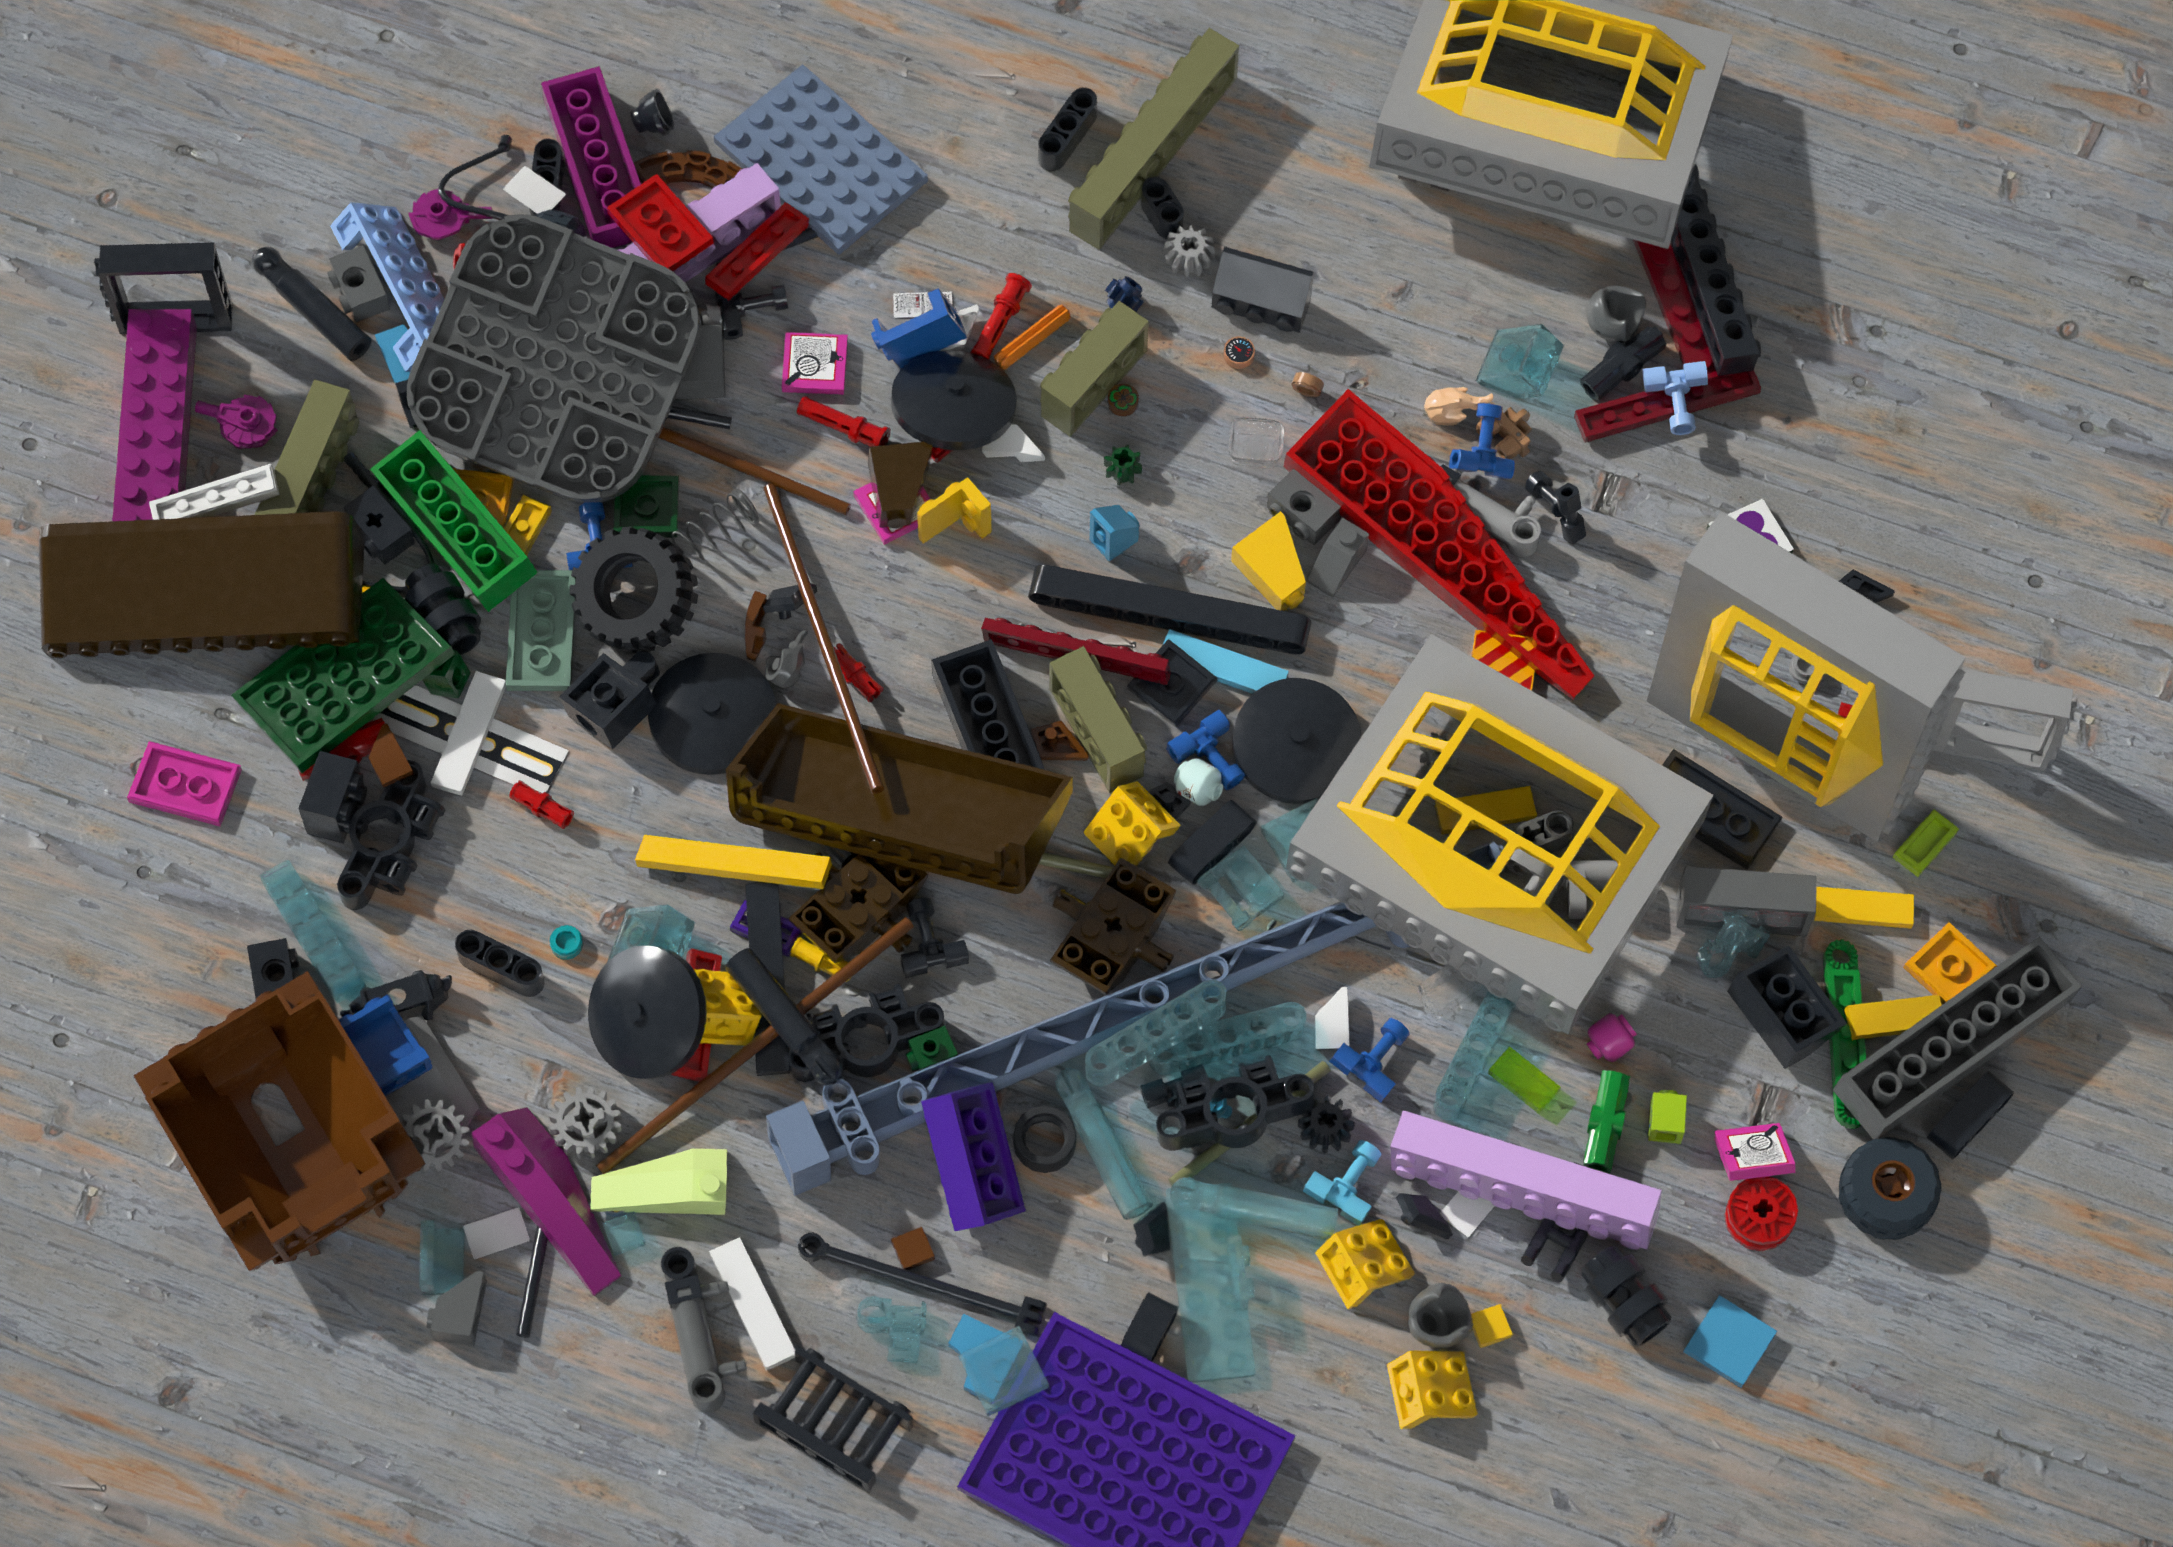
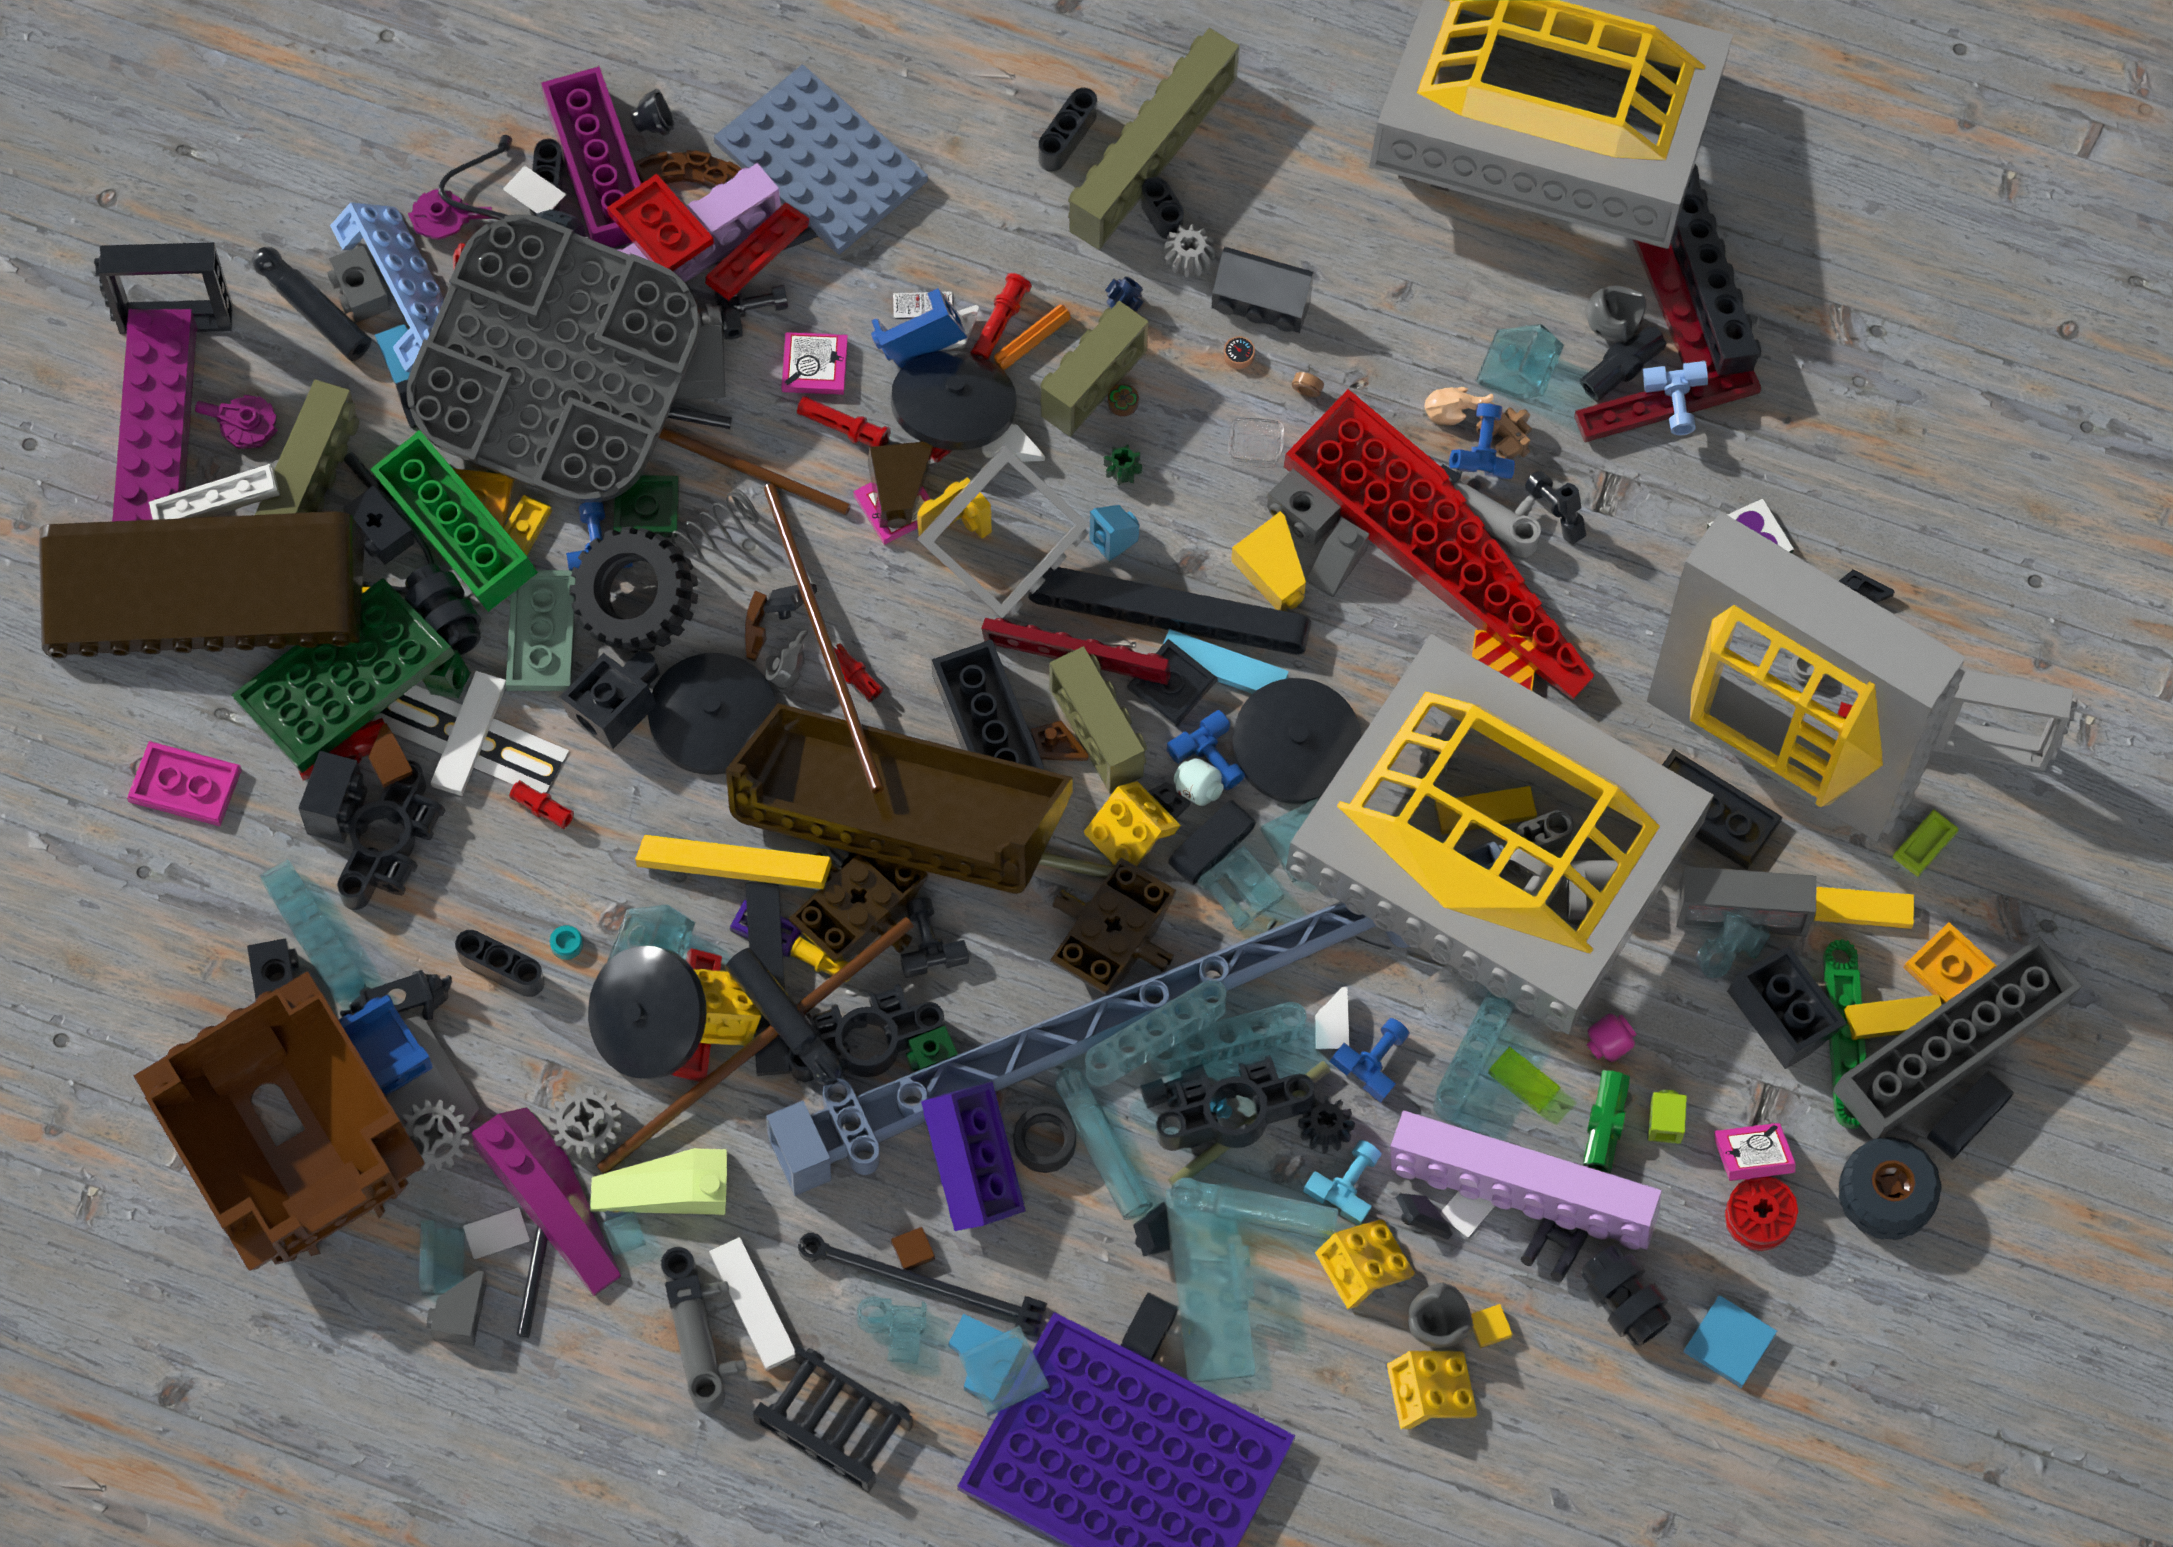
(959, 503): none -> light grey window

